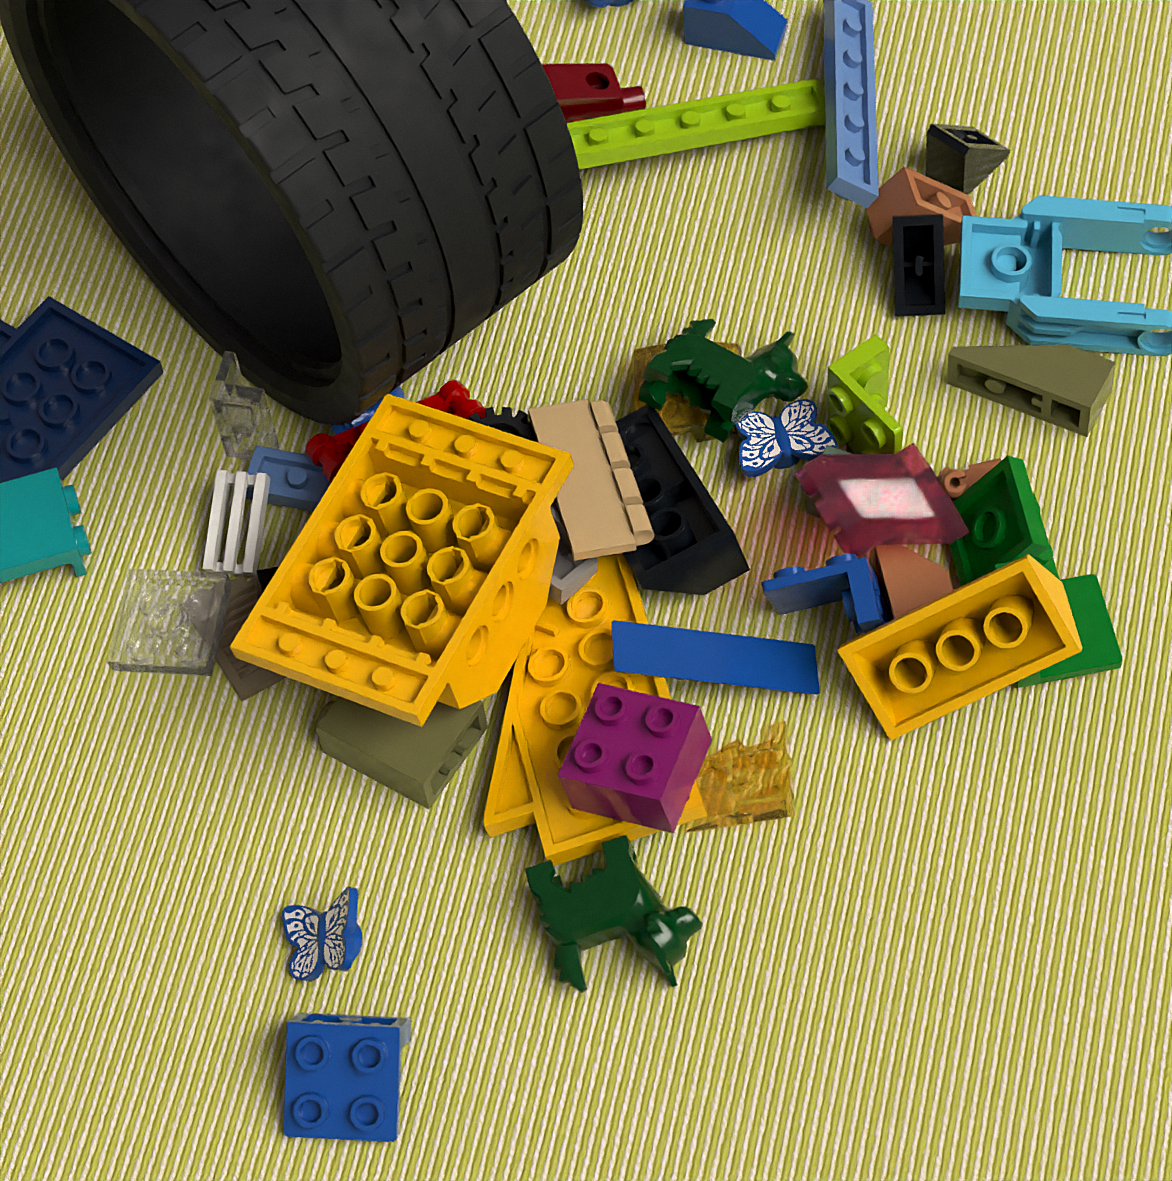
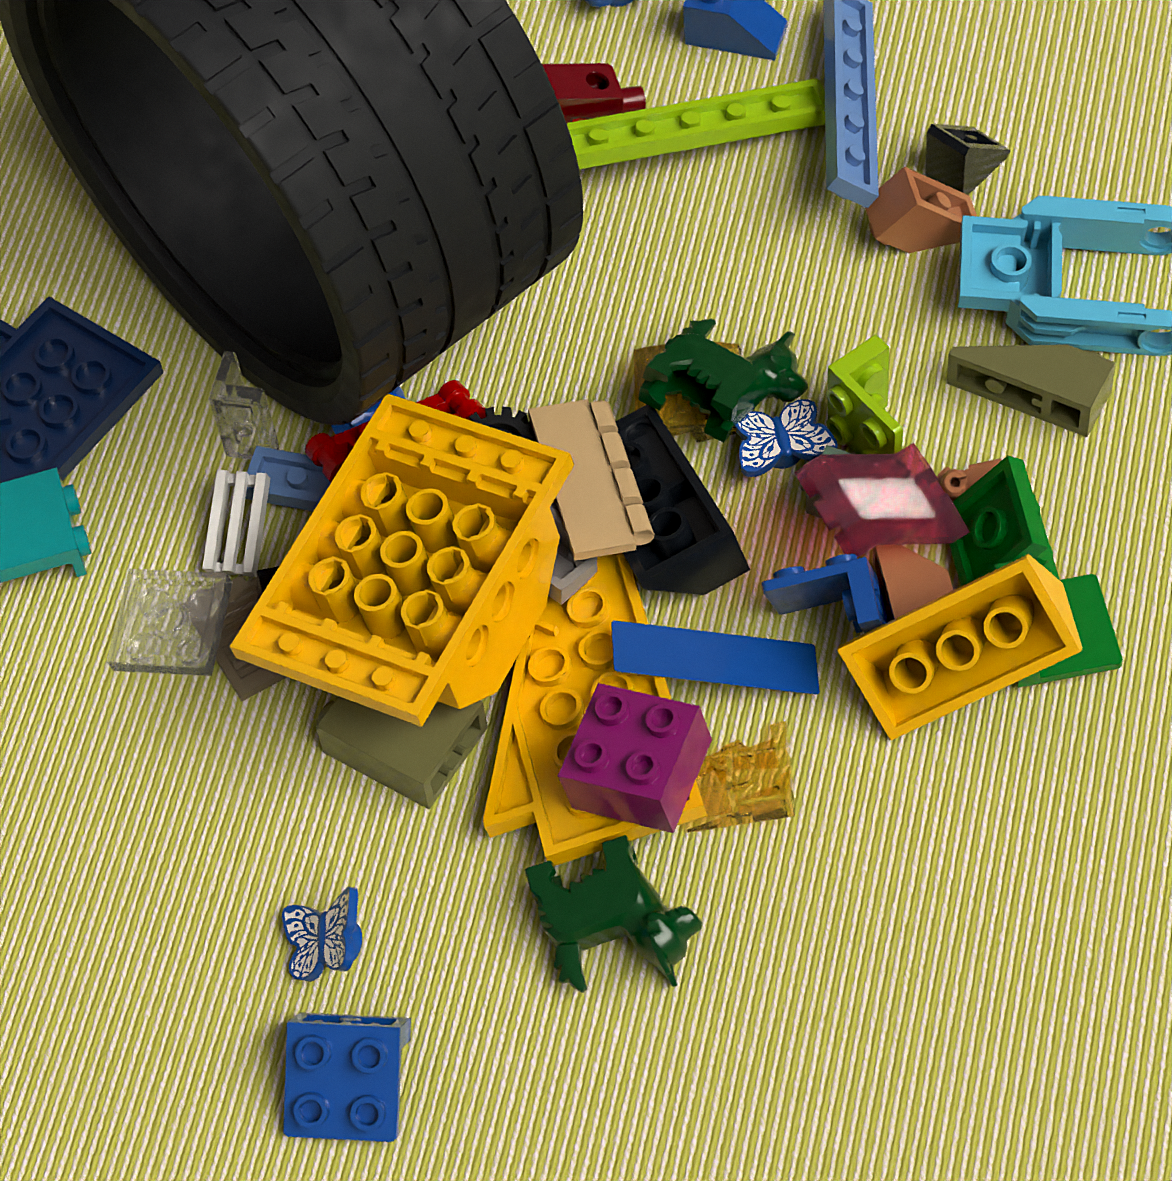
(918, 264): black slope -> none

